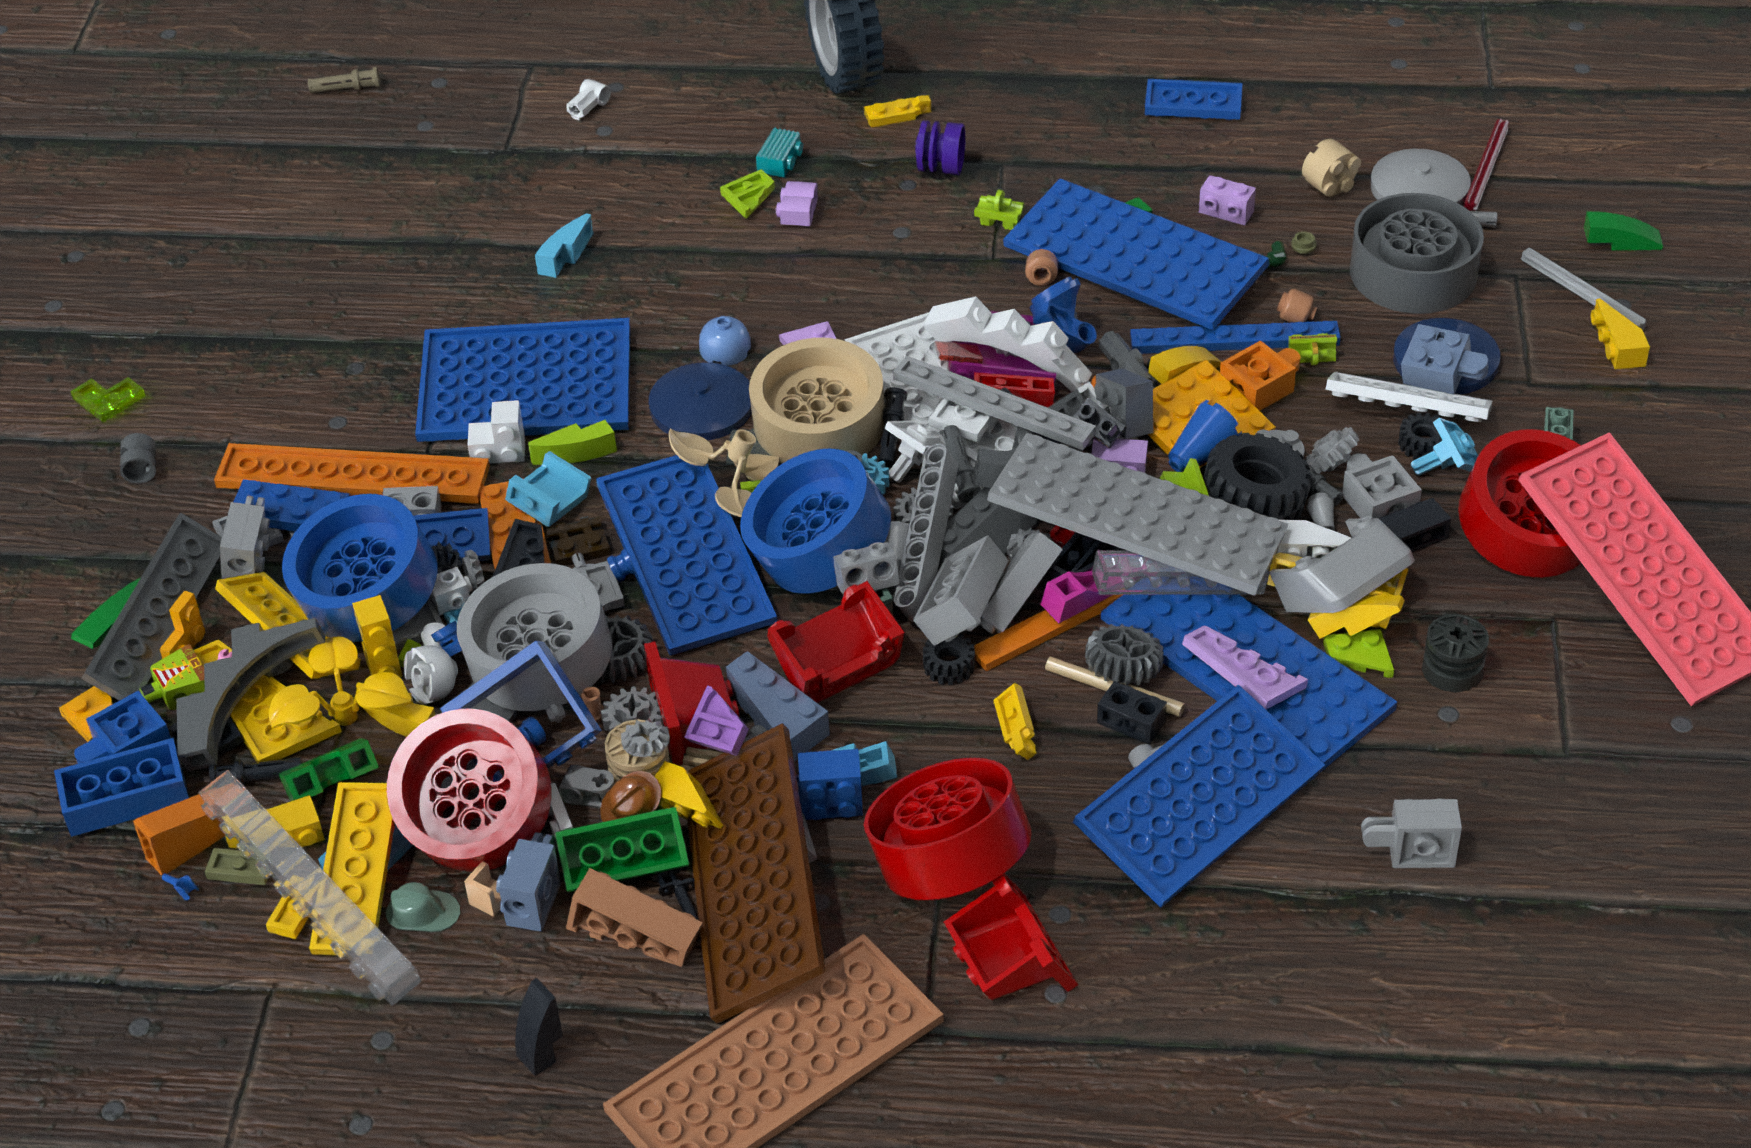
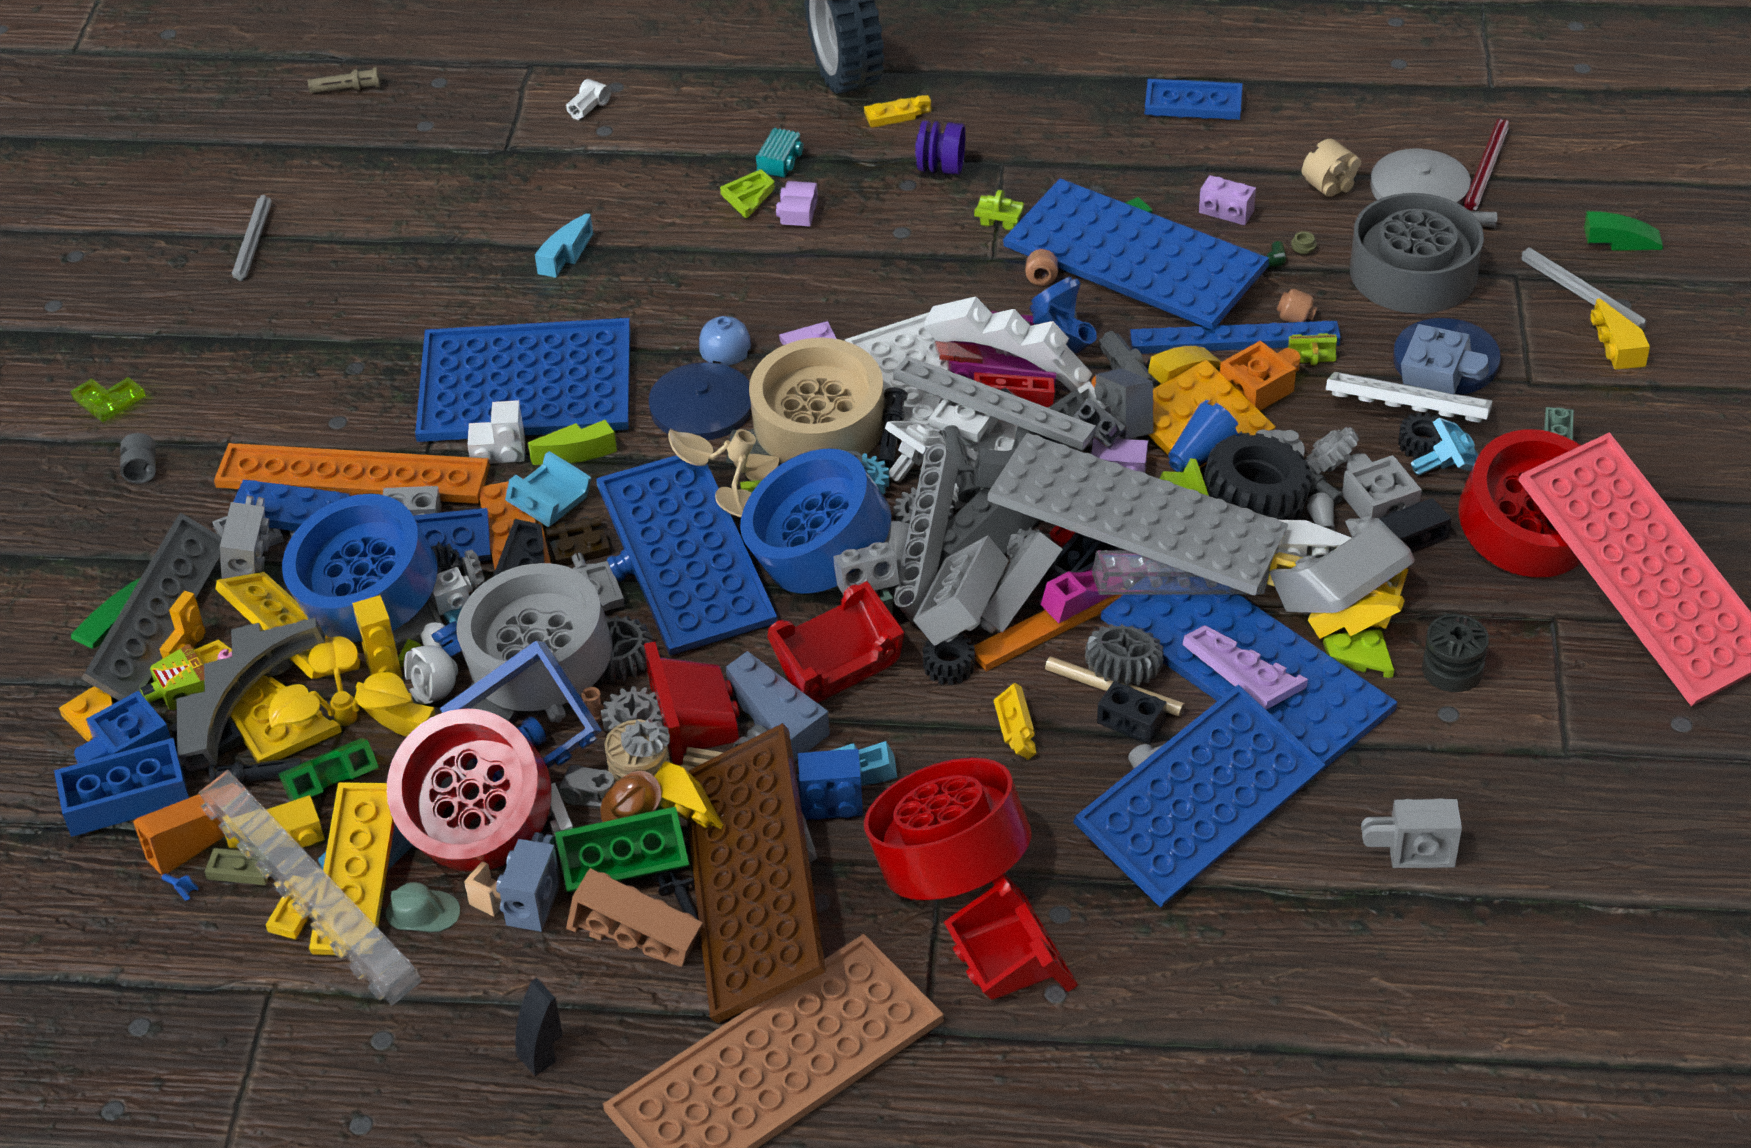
(251, 238): none -> light grey axle
(716, 724): medium lavender wing -> none

